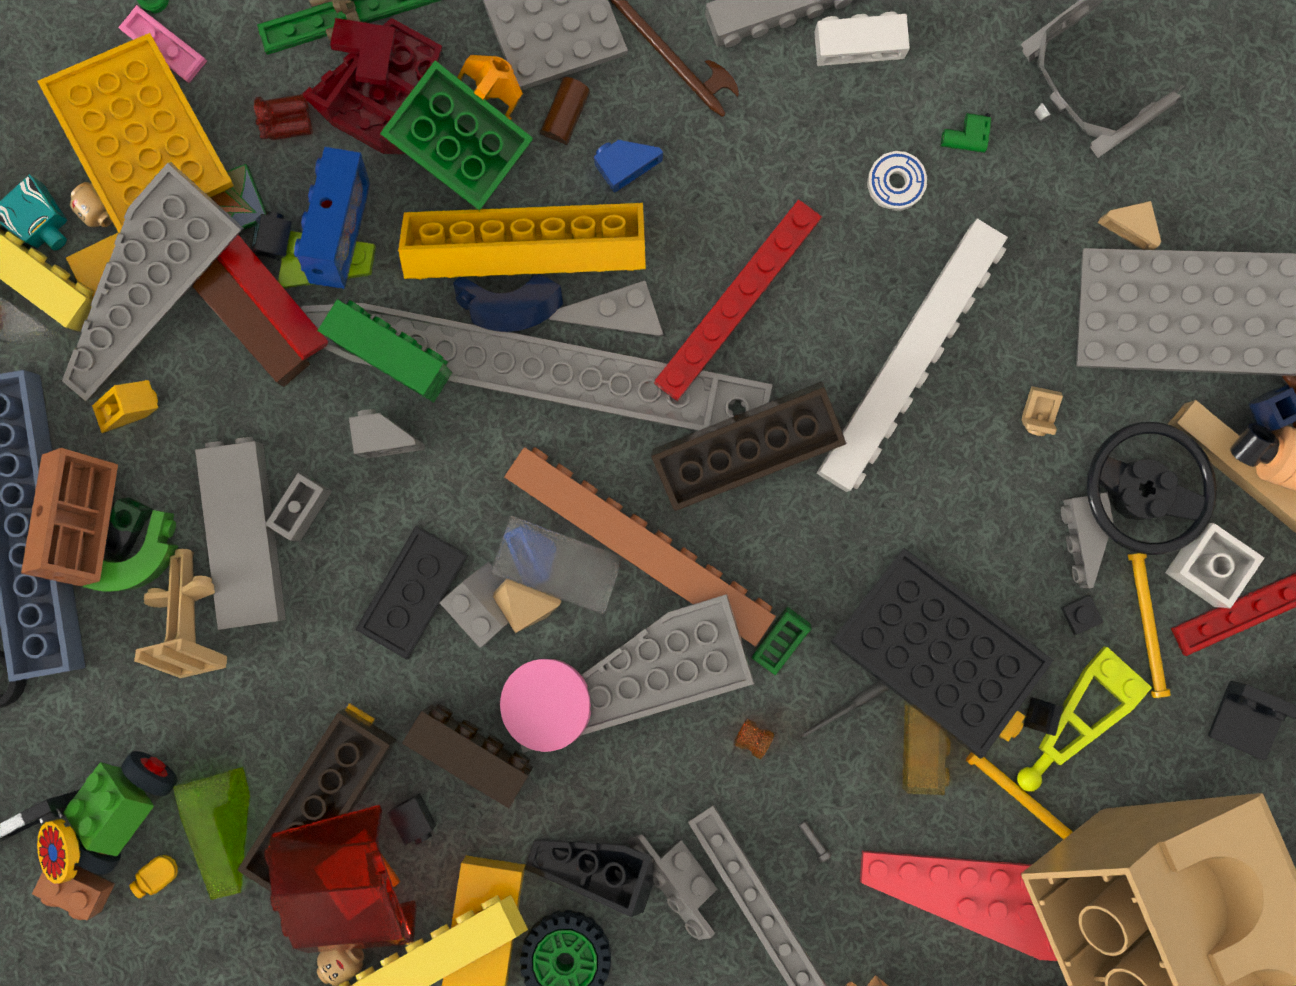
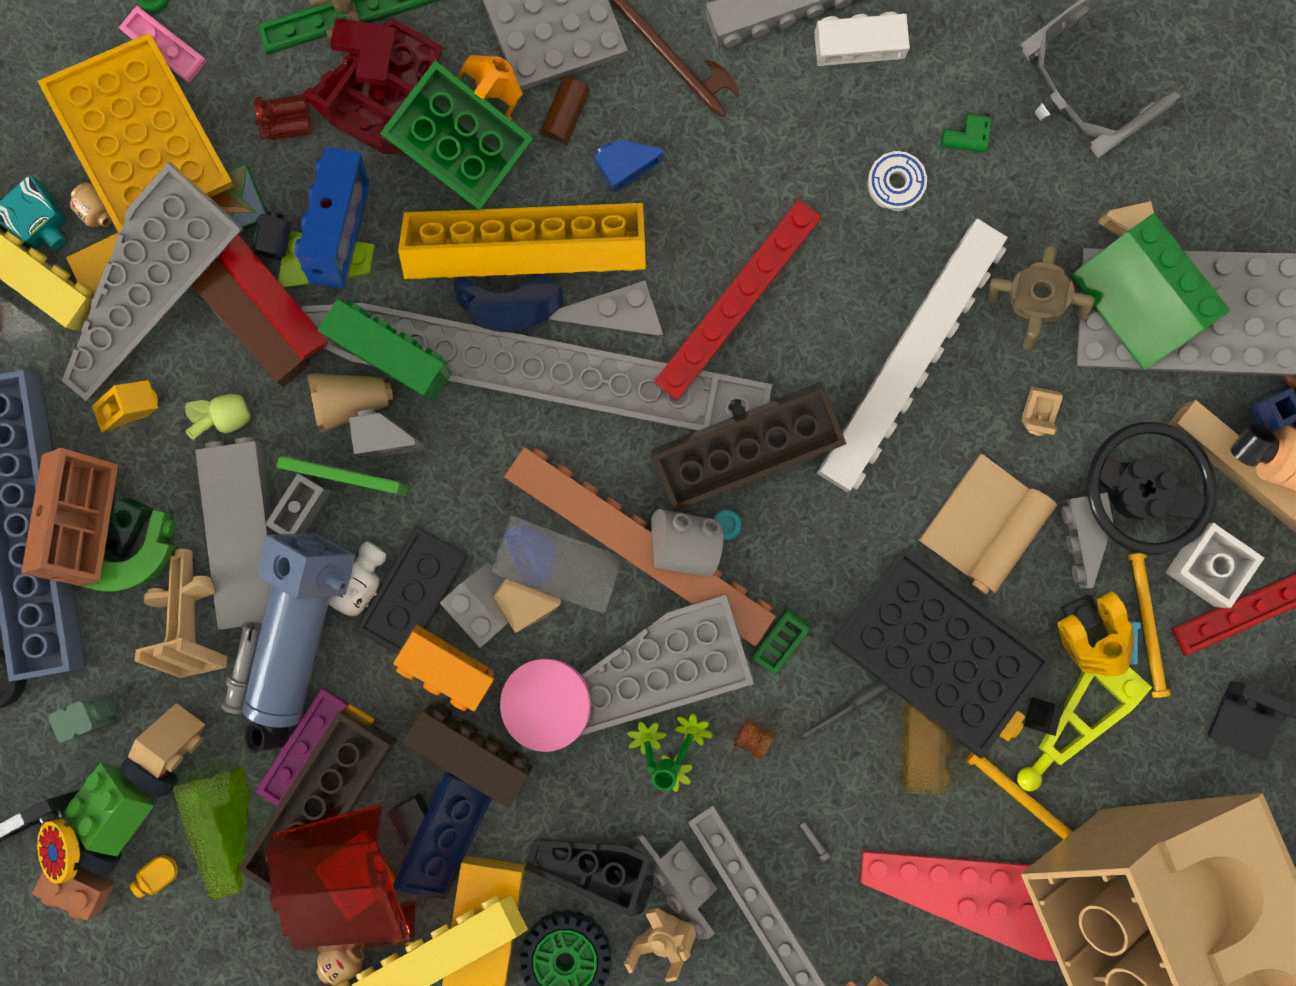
(83, 718): none -> sand green brick
(166, 741): none -> tan brick
(225, 412): none -> yellowish green piece
(238, 680): none -> light grey pin
(300, 746): none -> magenta plate
(302, 577): none -> sand blue piece
(342, 396): none -> tan cone
(343, 476): none -> bright green tile
(362, 582): none -> white piece
(442, 839): none -> dark blue tile
(444, 669): none -> light orange brick
(665, 938): none -> tan piece
(666, 772): none -> plant
(686, 543): none -> light grey brick
(730, 523): none -> teal tile
(987, 524): none -> tan door
(1038, 309): none -> dark tan plate
(1119, 641): none -> yellow piece
(1135, 625): none -> medium azure piece
(1150, 292): none -> slope

